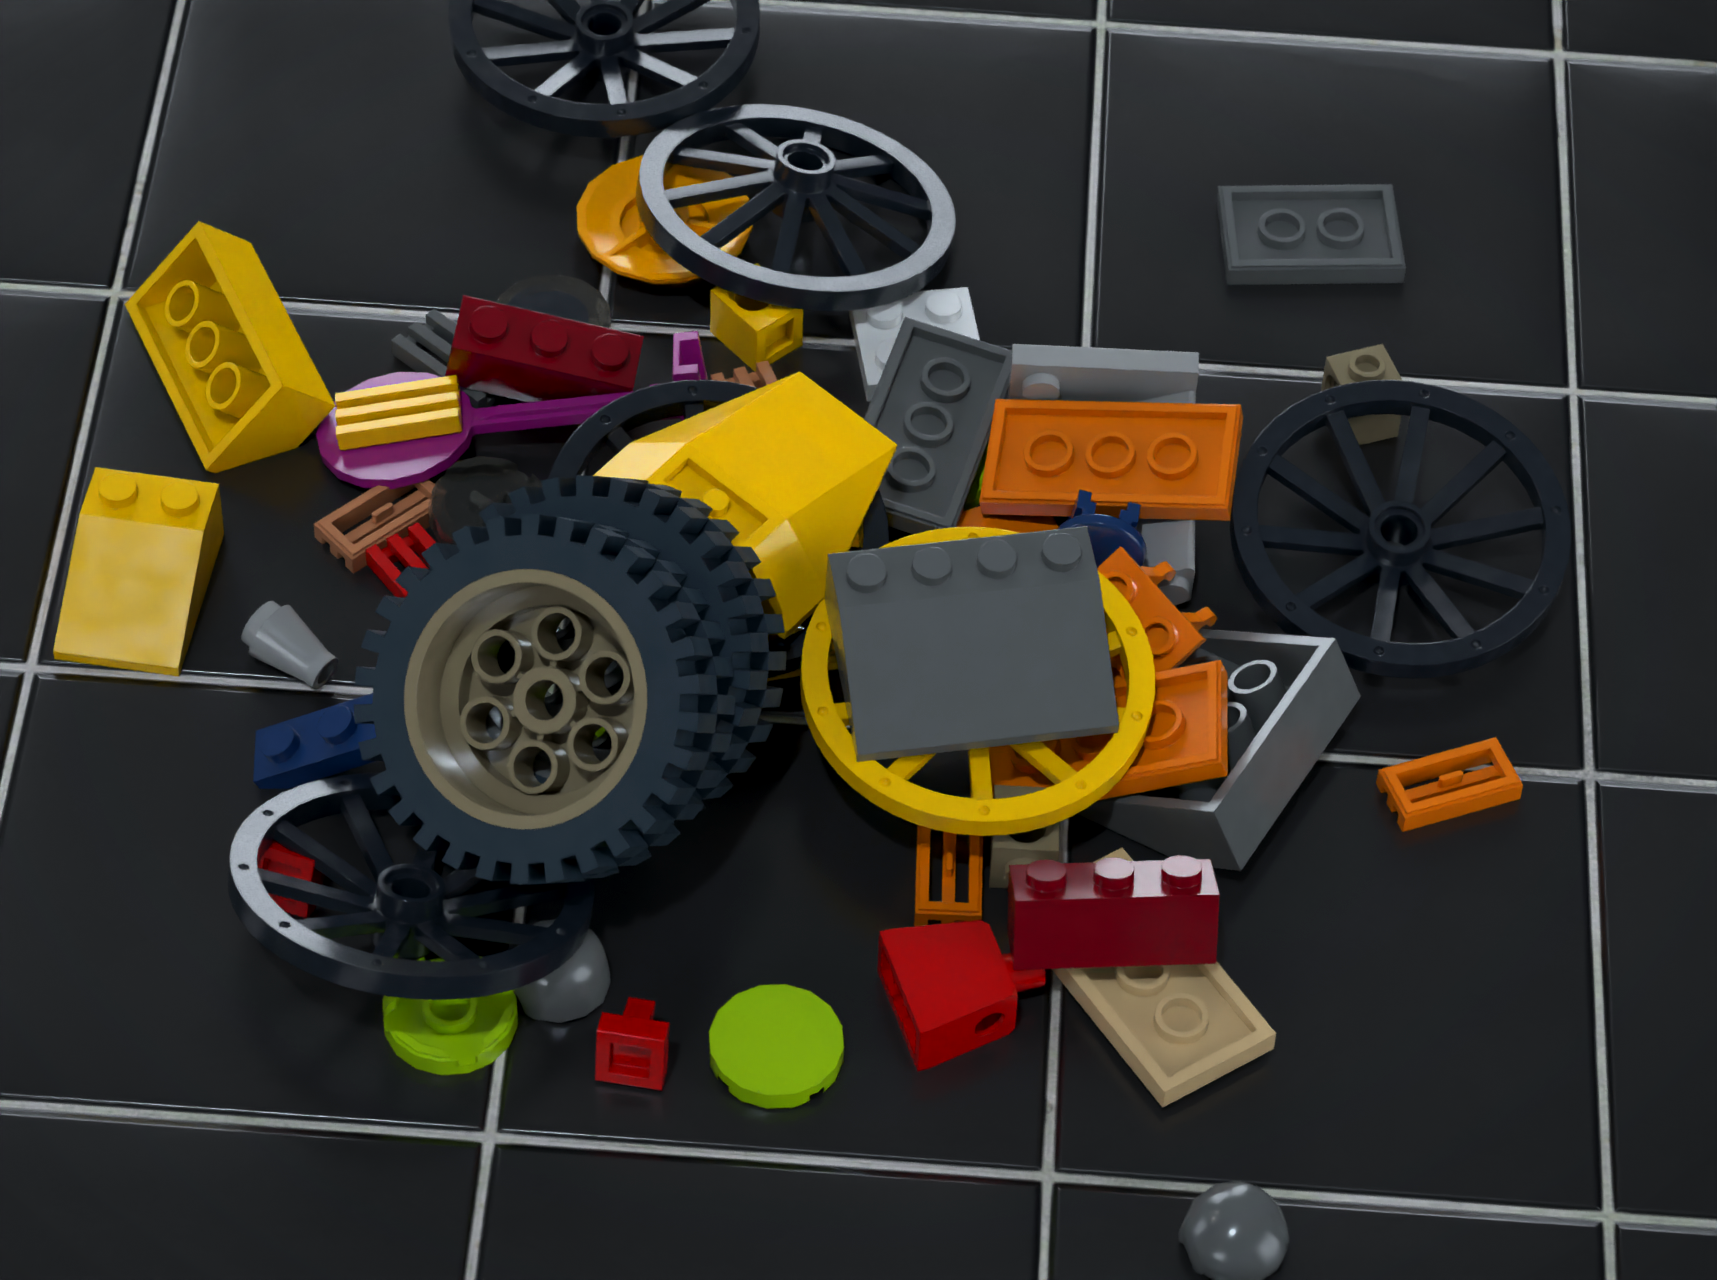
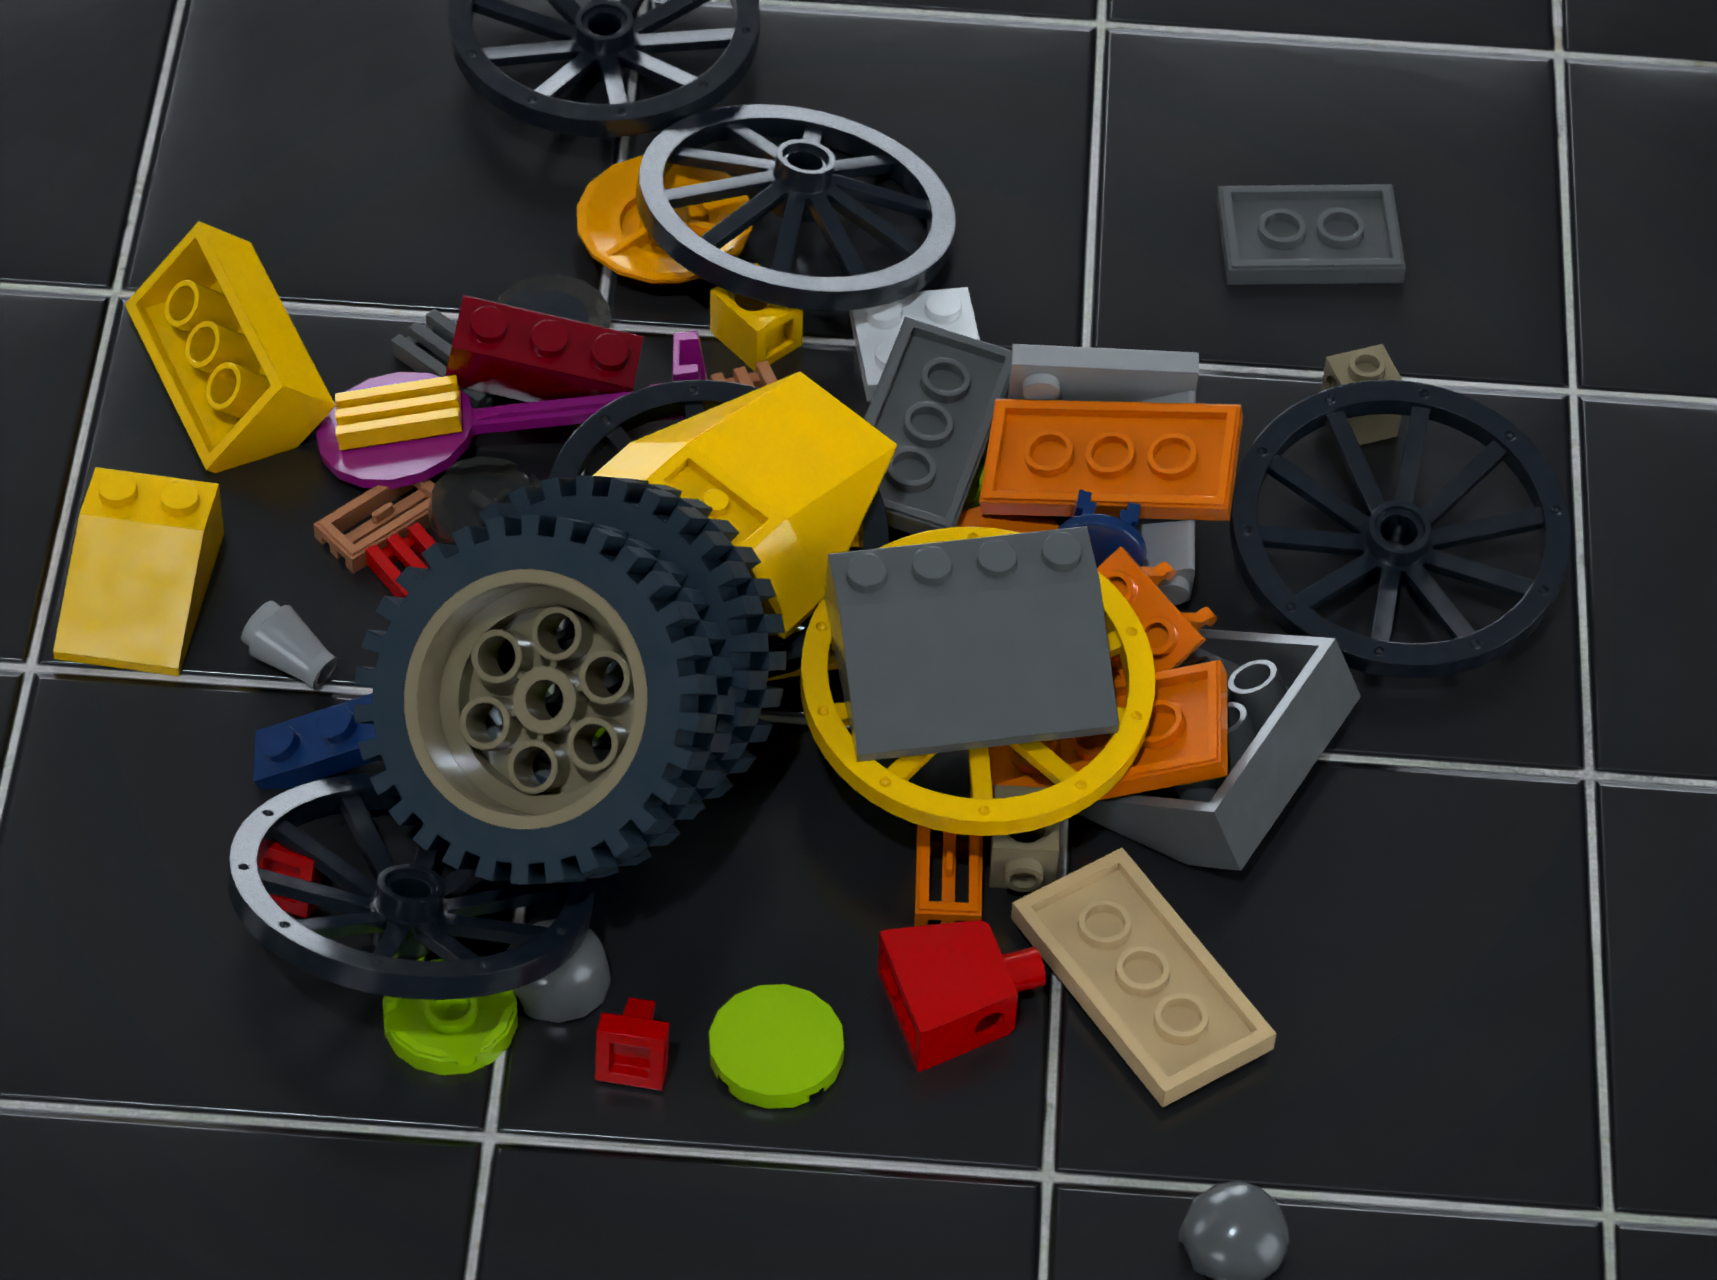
(1112, 913): dark red brick -> none
(1454, 791): orange tile -> none

